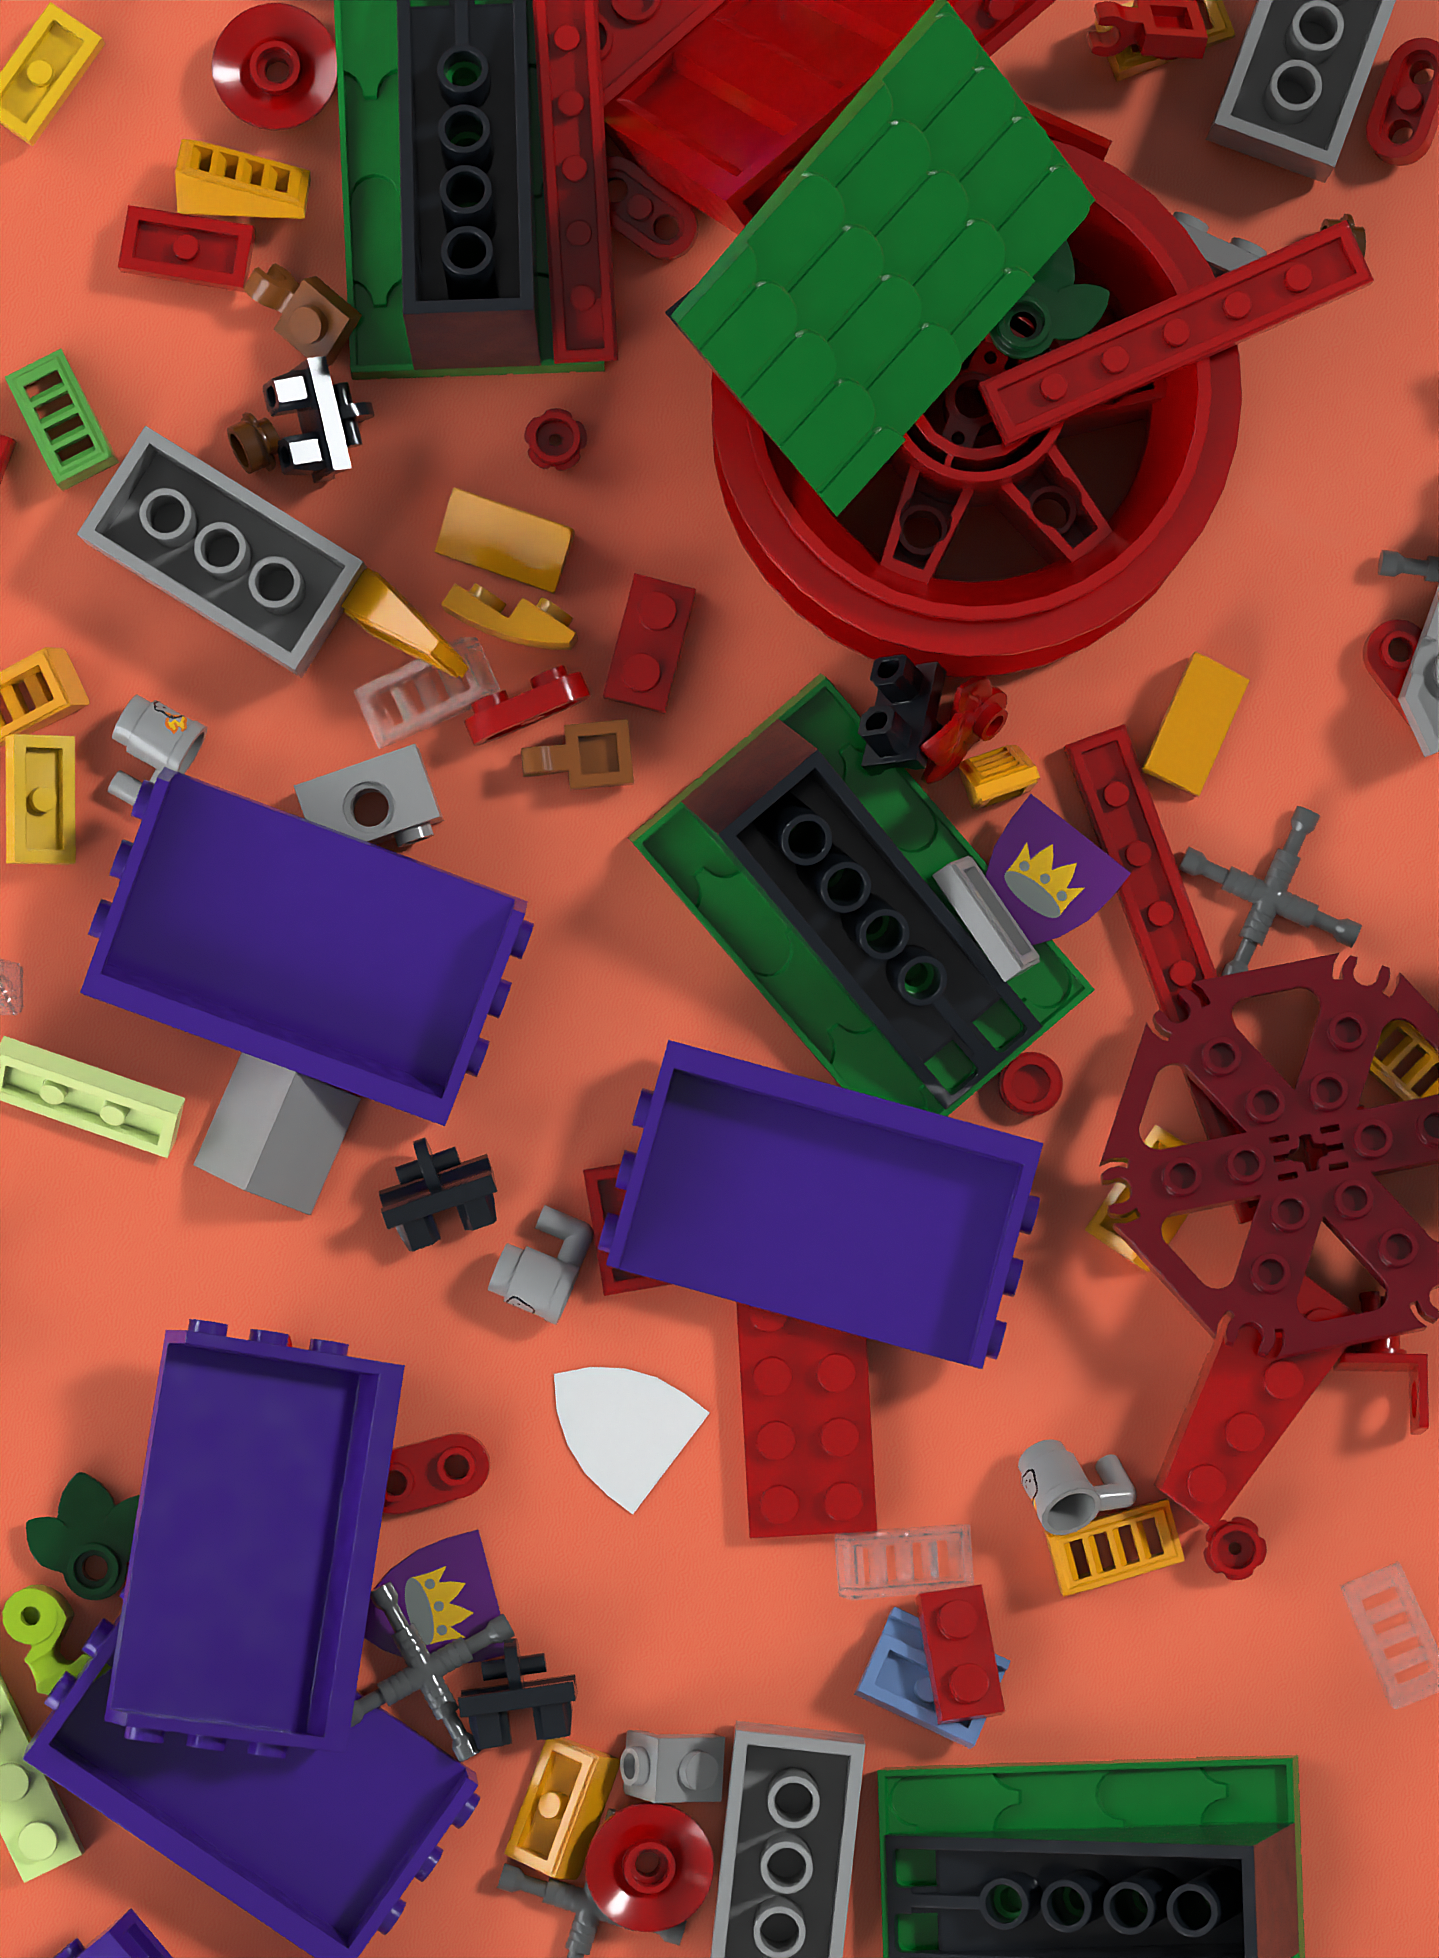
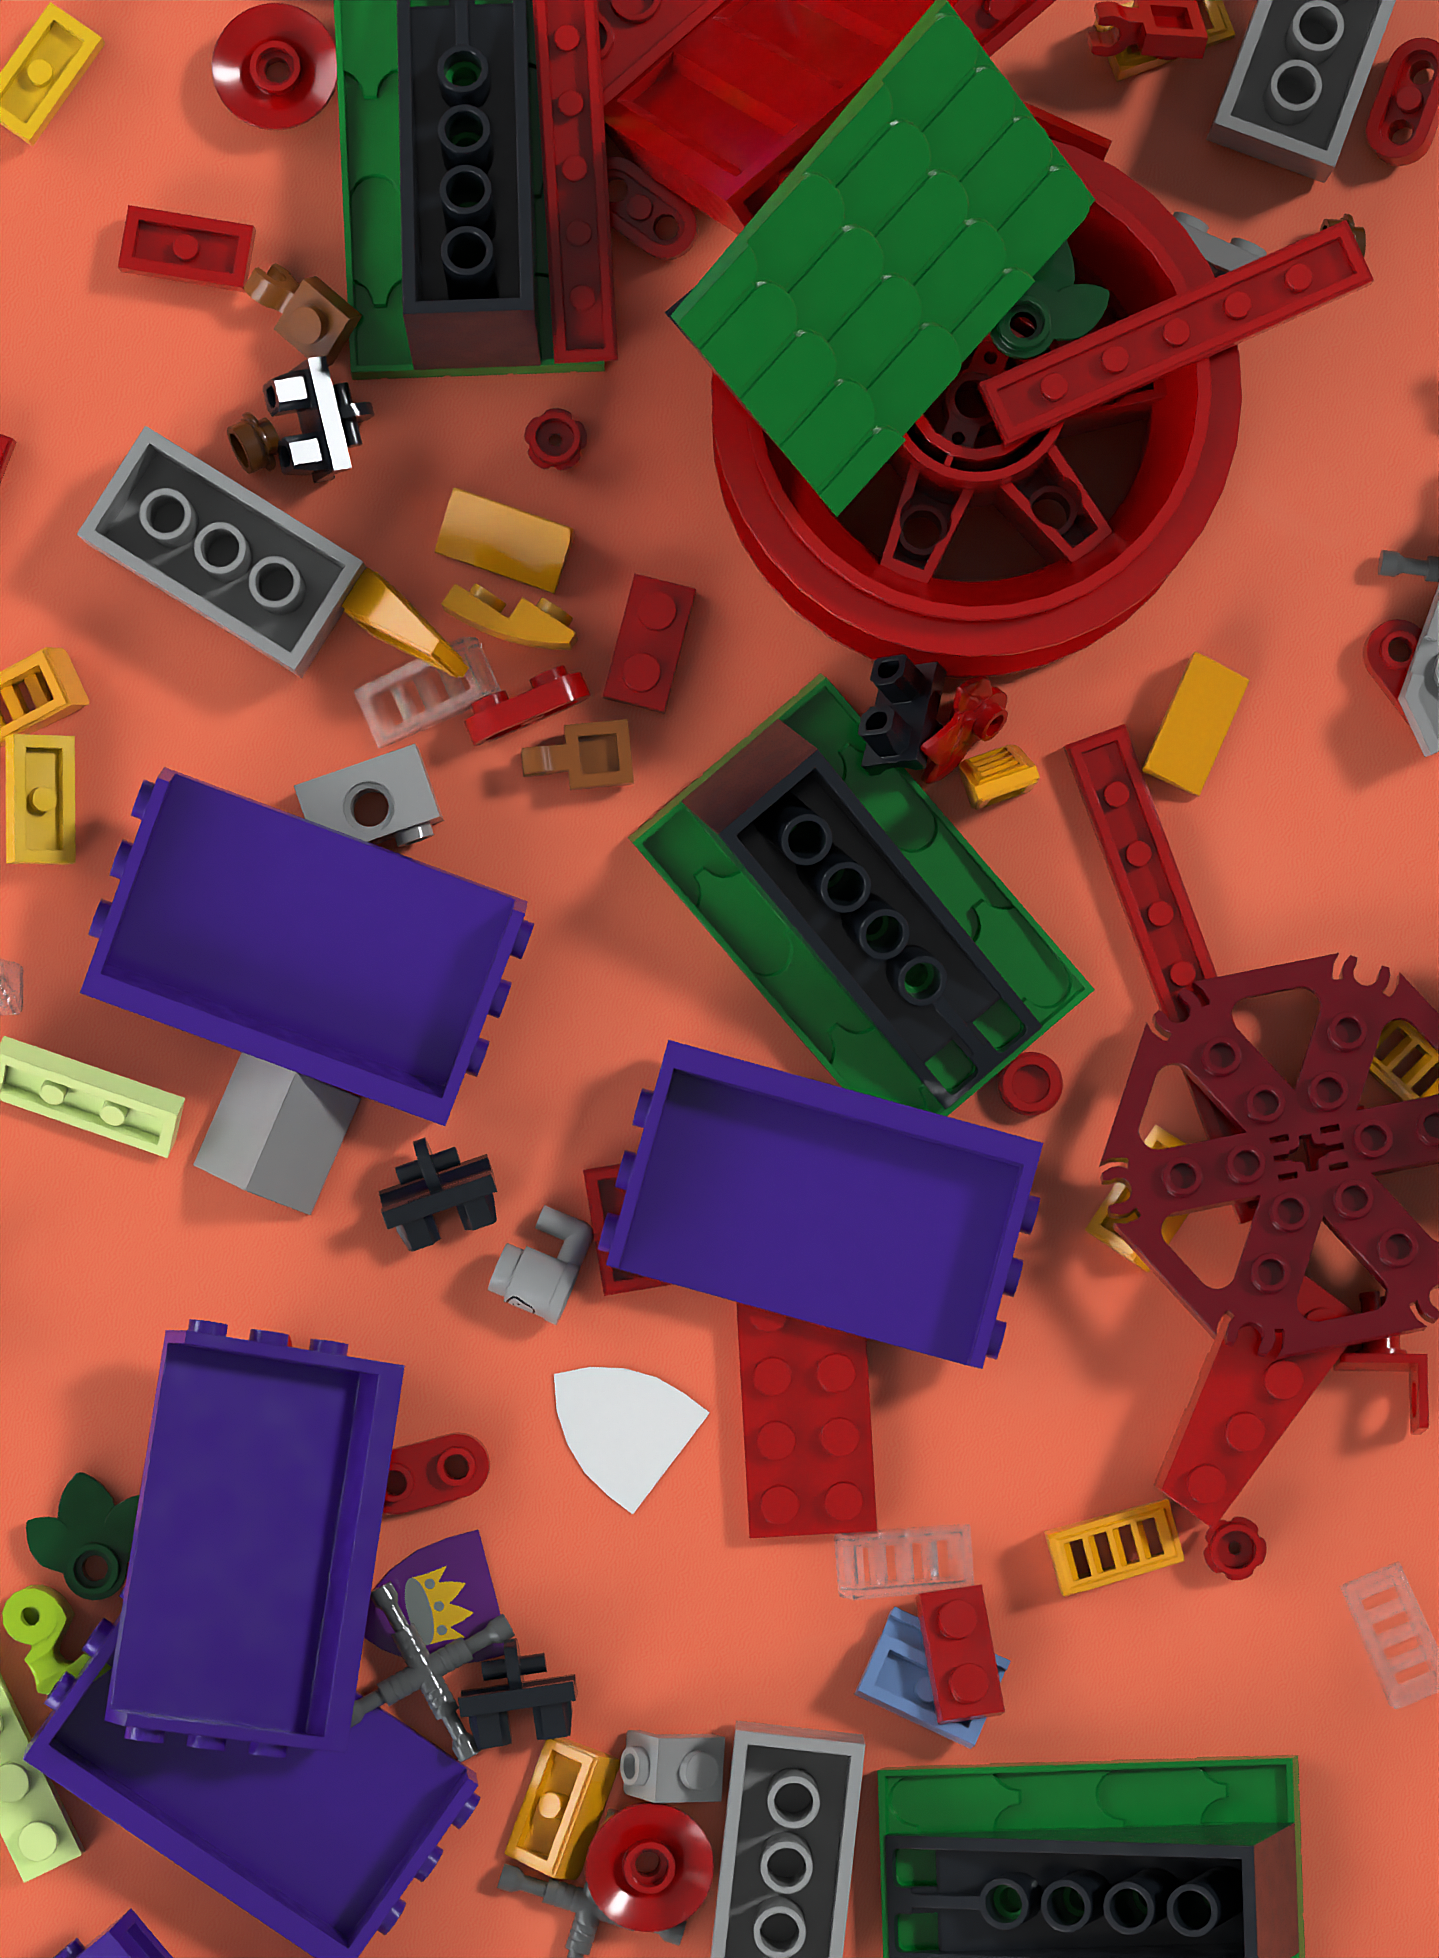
(82, 464): bright green slope -> none
(157, 738): light grey piece -> none
(237, 183): light orange slope -> none
(987, 918): light grey tile -> none
(1050, 873): dark purple sticker -> none
(1063, 1493): light grey piece -> none
(1271, 894): dark grey piece -> none

